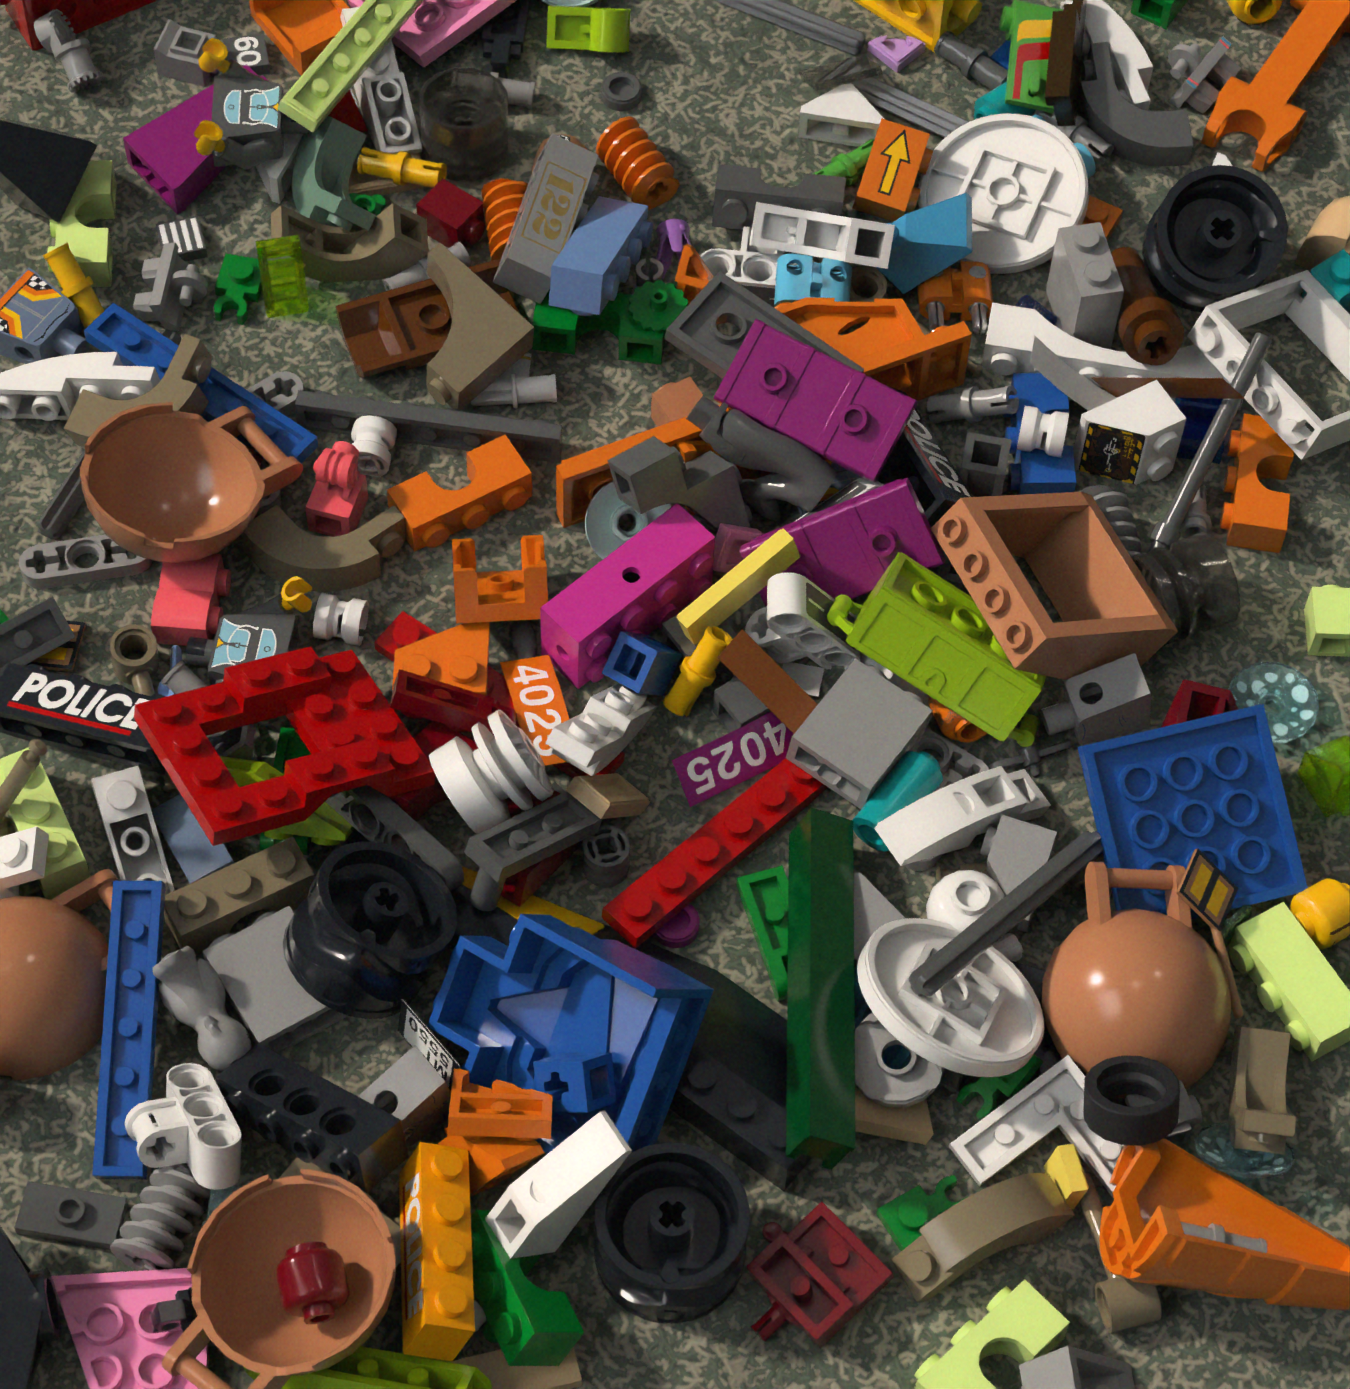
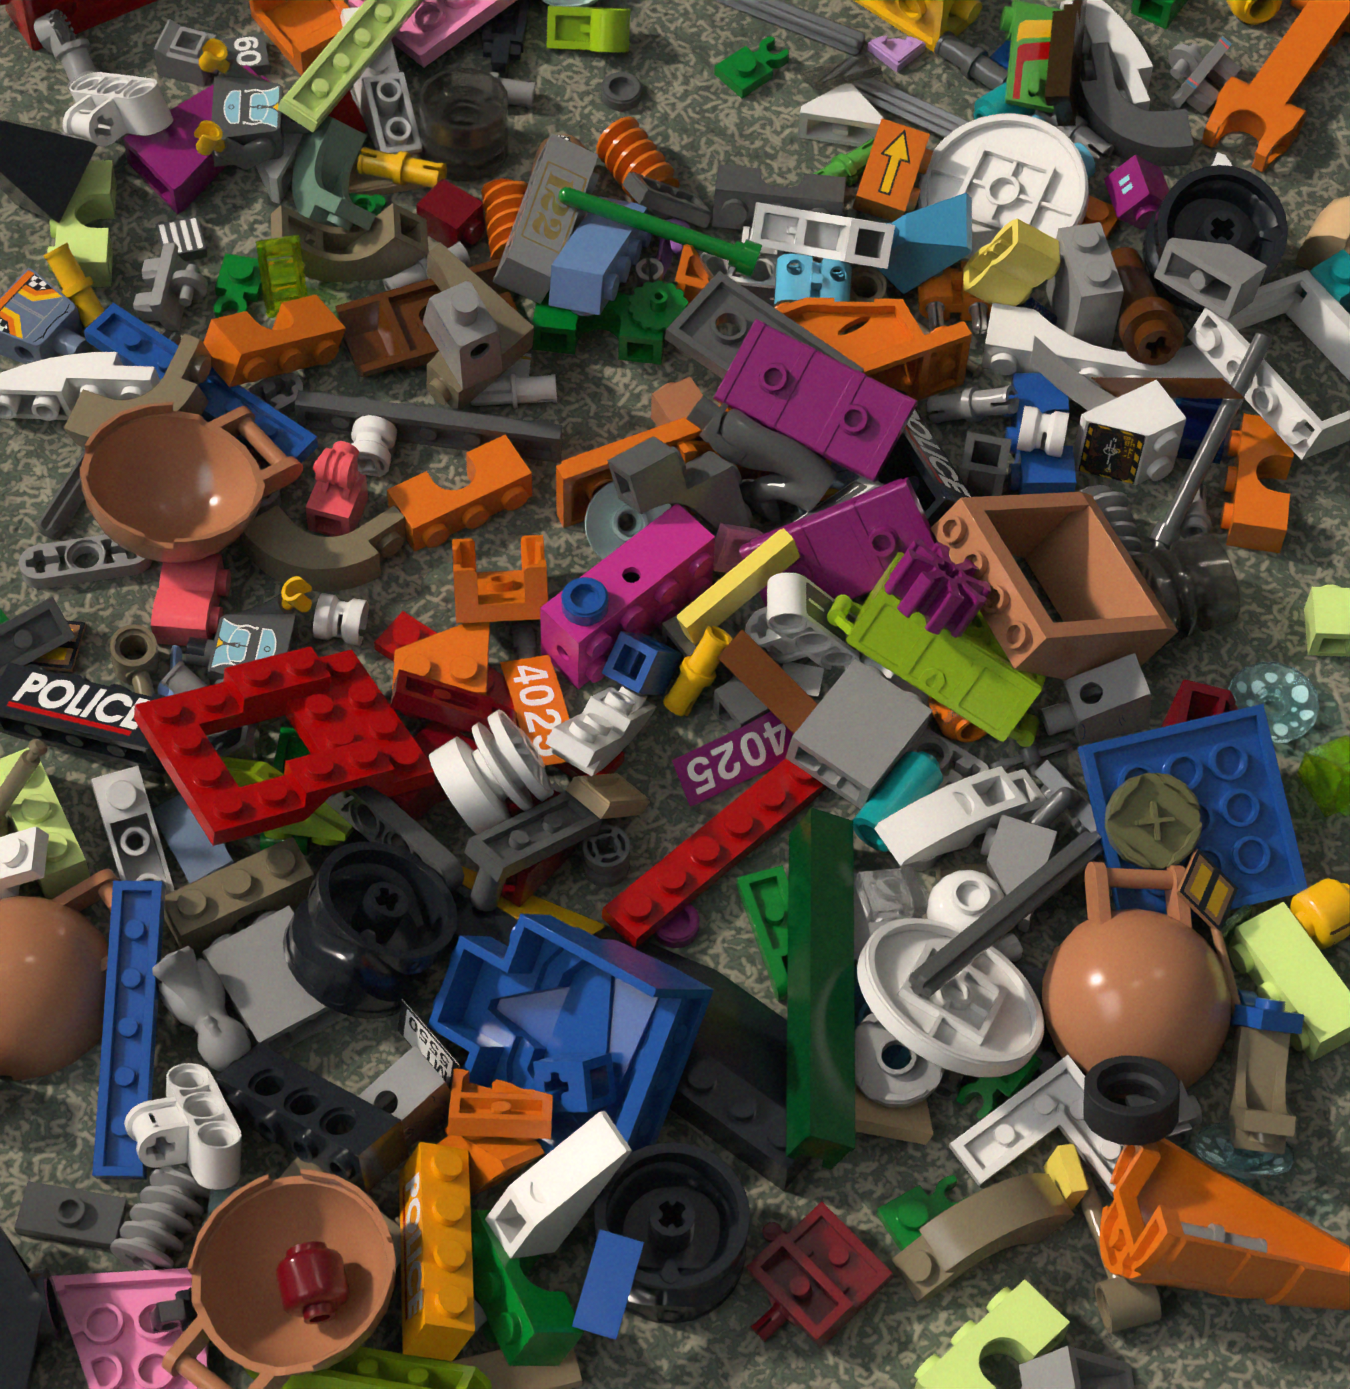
(115, 105): none -> white beam
(301, 338): none -> orange arch
(457, 326): none -> light grey torso
(584, 601): none -> blue tile
(608, 1284): none -> blue sticker
(667, 200): none -> dark grey plate
(740, 255): none -> green piece
(749, 70): none -> green plate
(891, 894): none -> clear bracket
(937, 588): none -> magenta gear
(1012, 264): none -> light yellow brick
(1062, 793): none -> dark grey plate
(1136, 190): none -> magenta brick
(1153, 821): none -> olive tile
(1211, 274): none -> light grey slope
(1265, 1014): none -> blue plate

